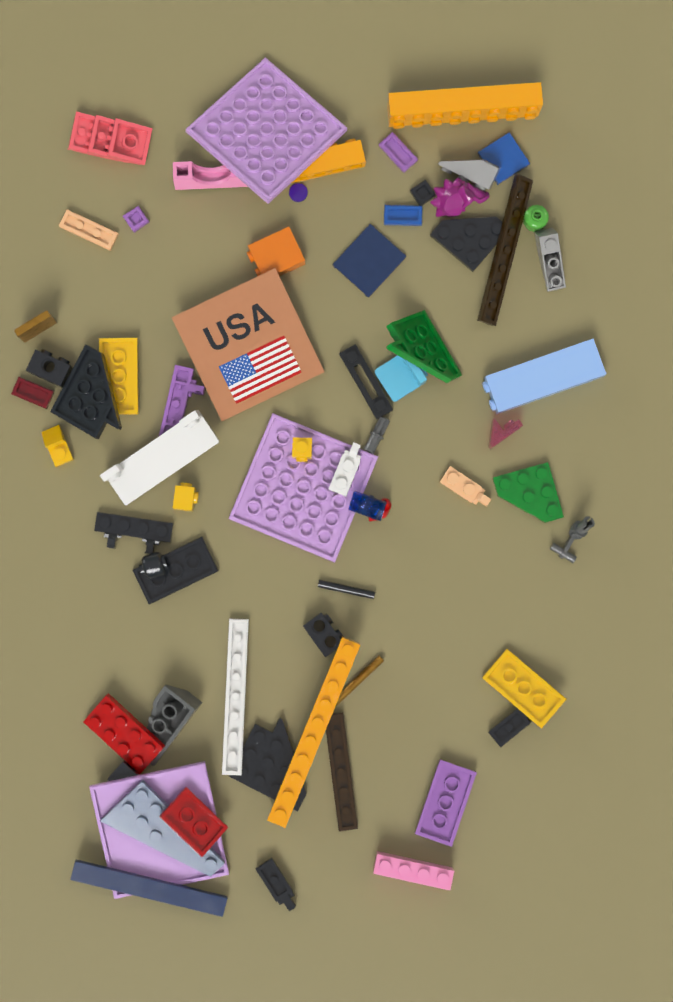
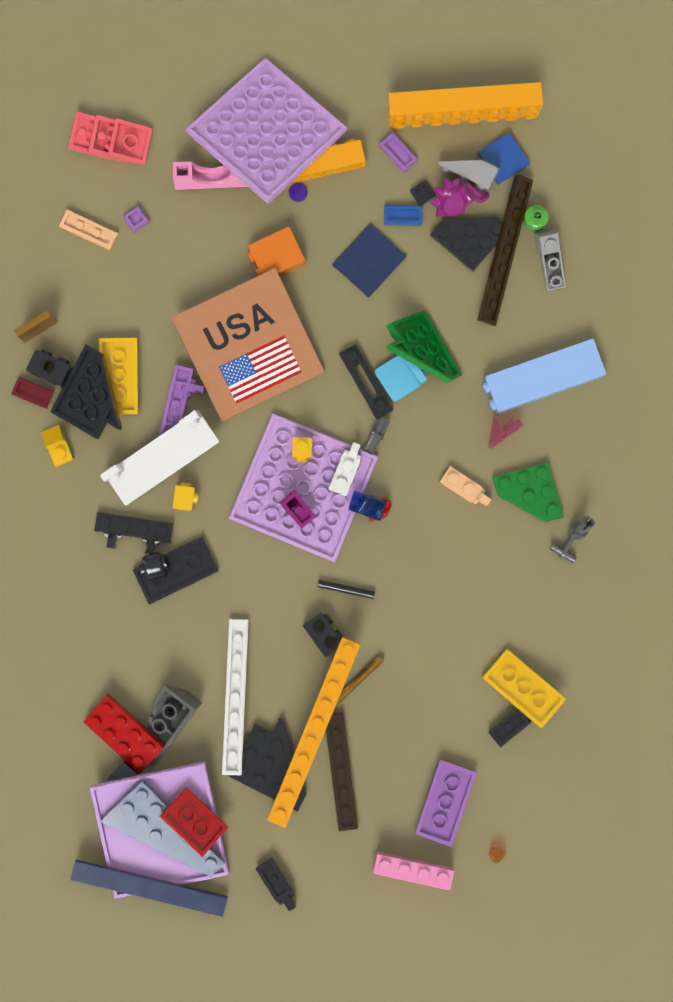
(297, 509): none -> magenta slope
(497, 854): none -> clear orange hinge

